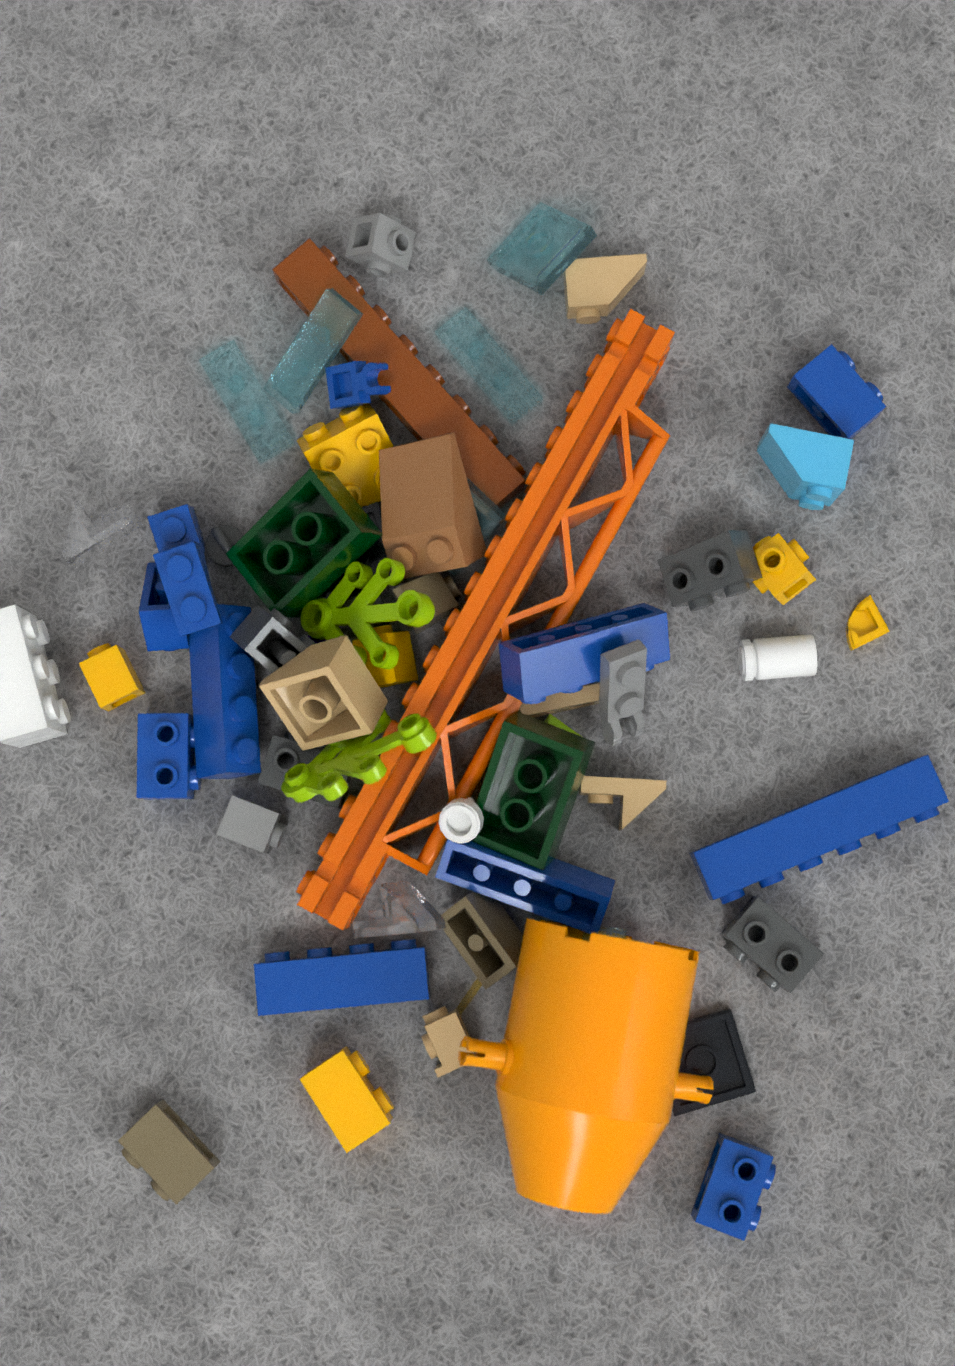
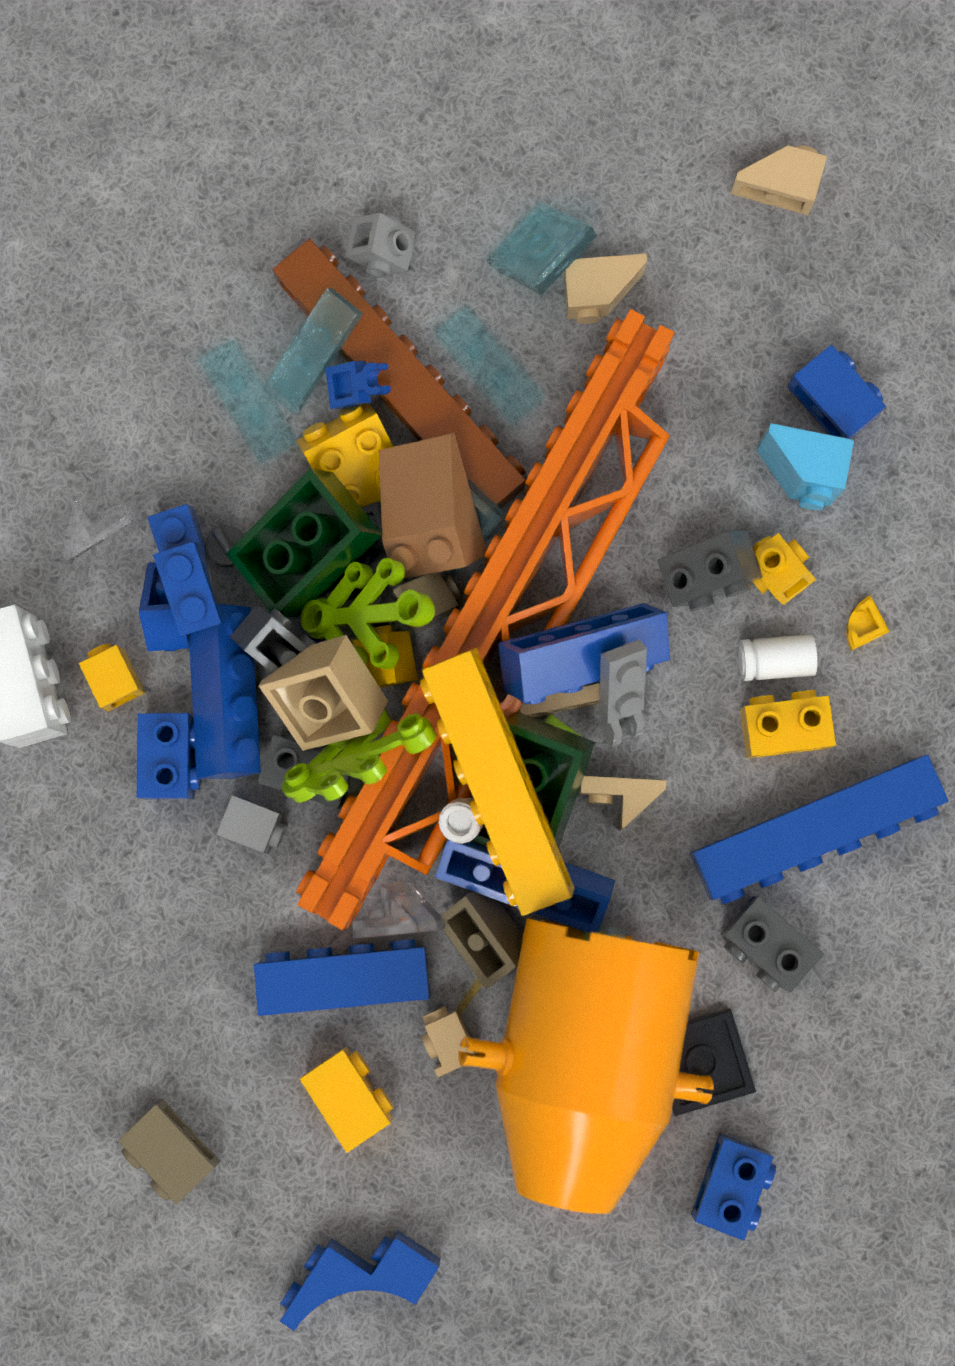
(400, 1269): none -> blue arch
(497, 781): none -> yellow brick
(783, 179): none -> tan slope
(788, 725): none -> yellow brick

